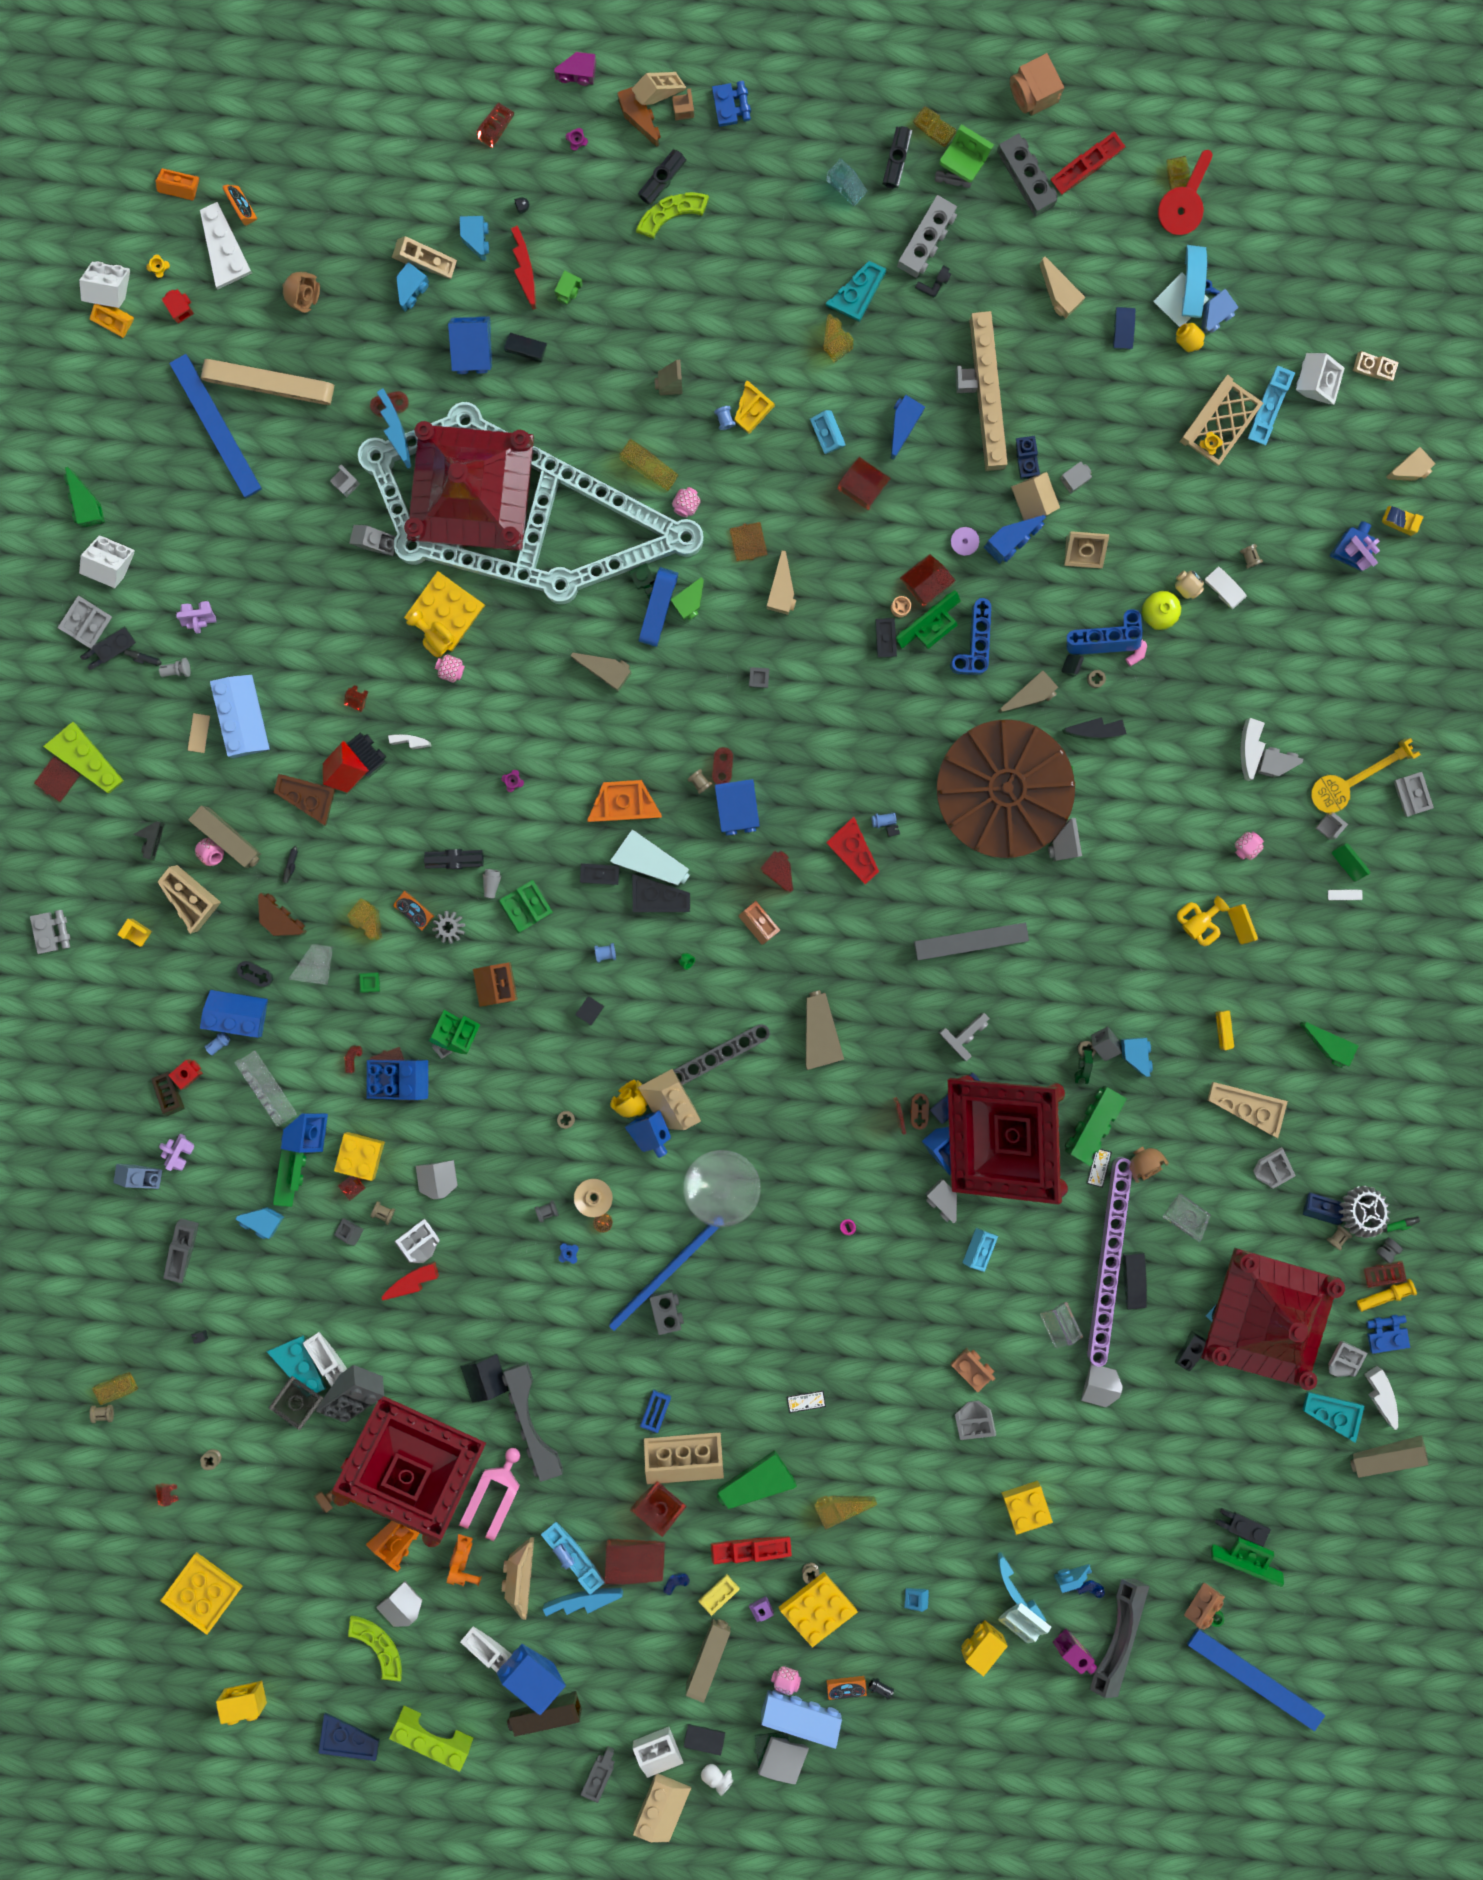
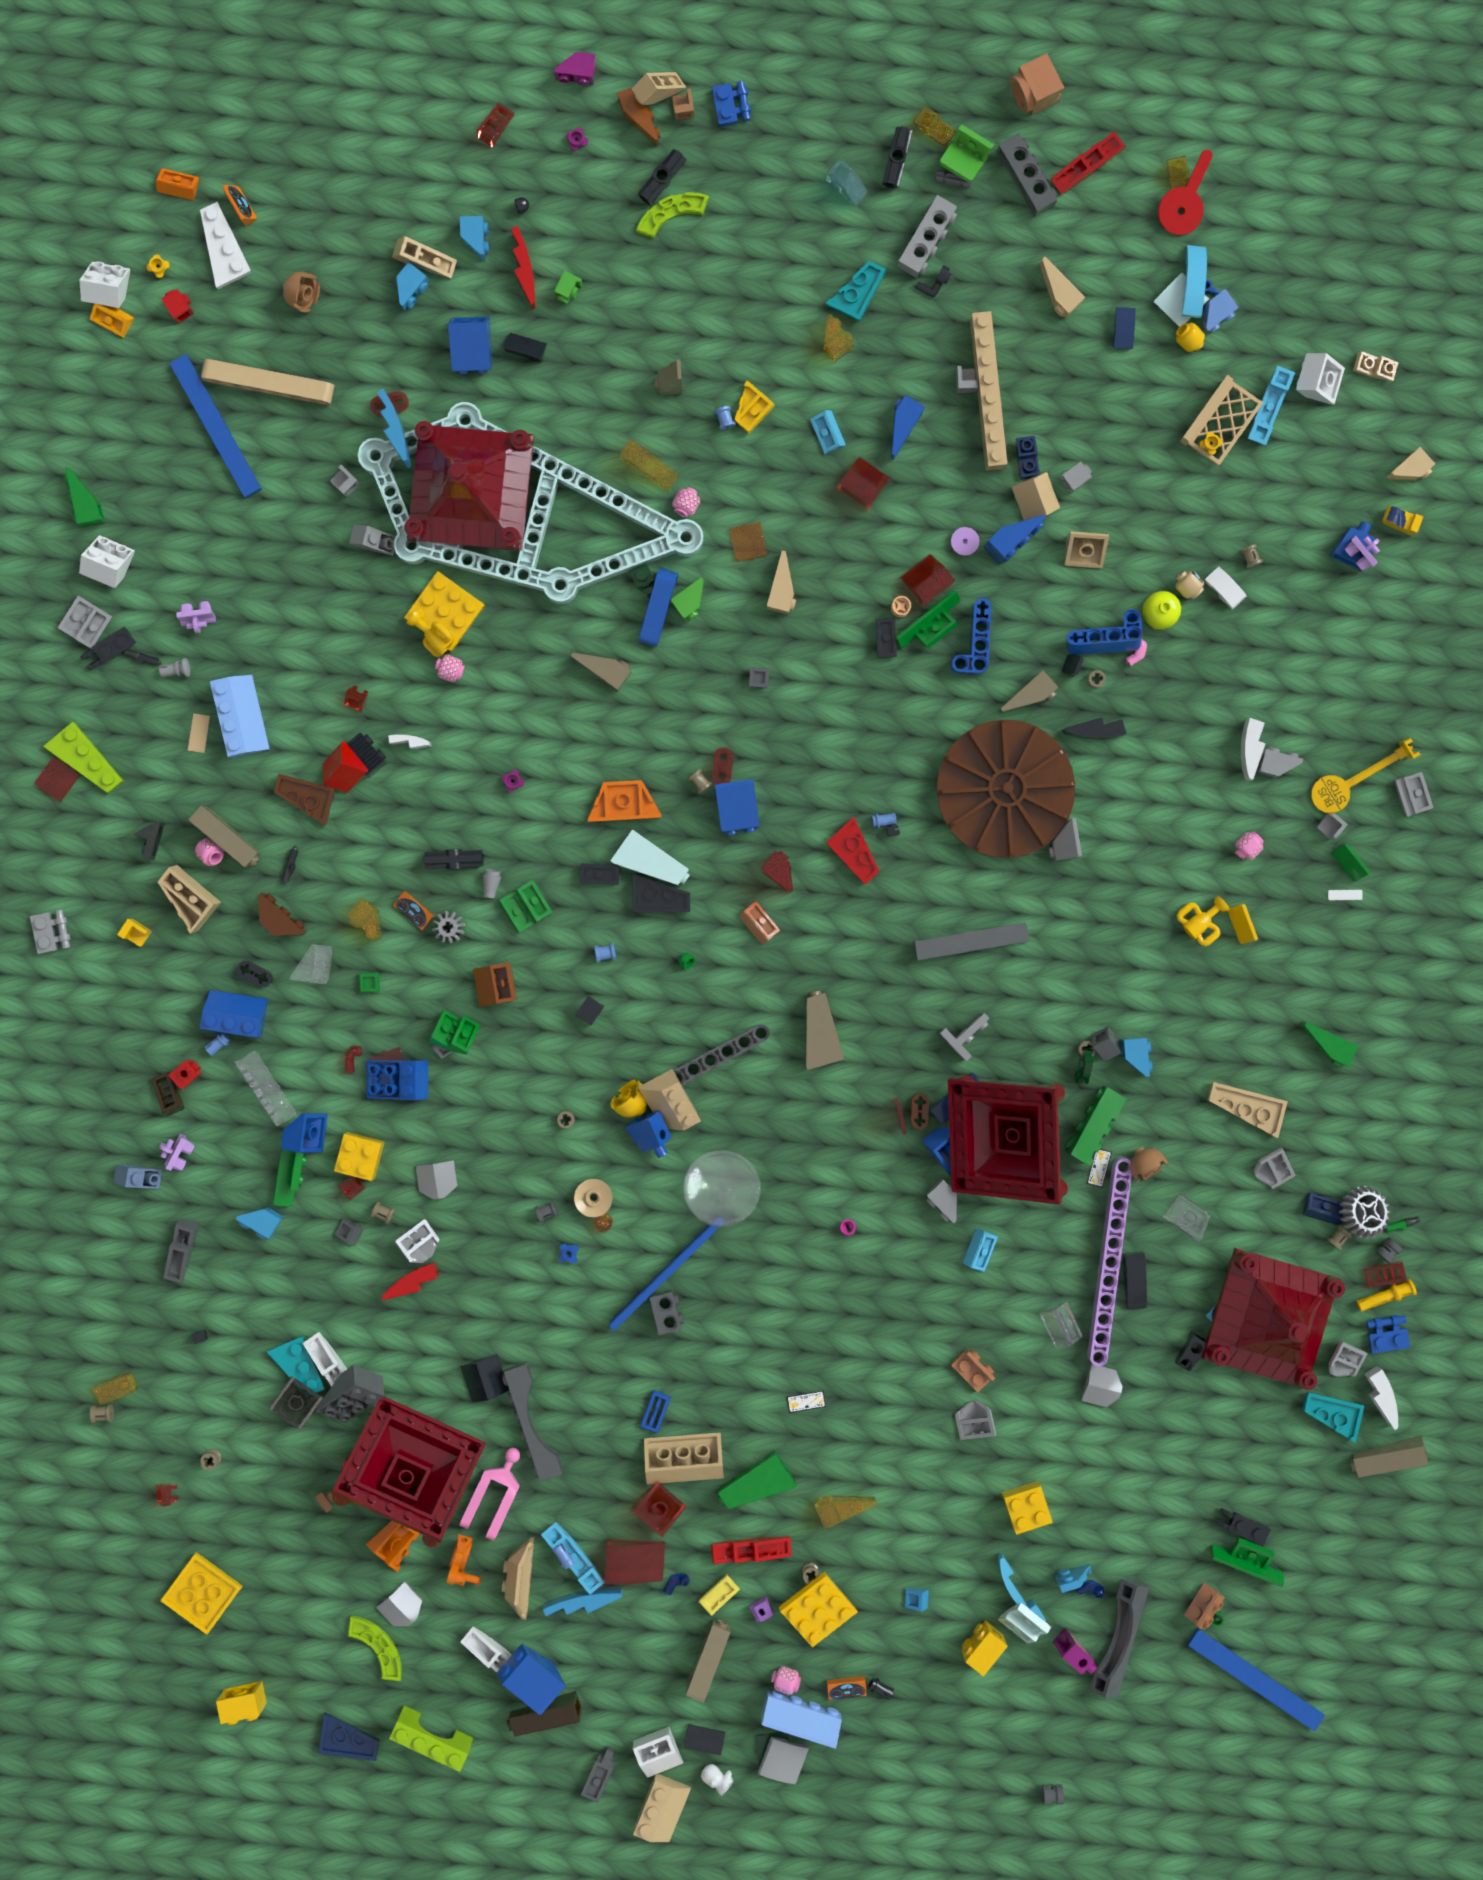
(1052, 1794): none -> dark grey wheel
(1224, 1030): yellow slope -> none

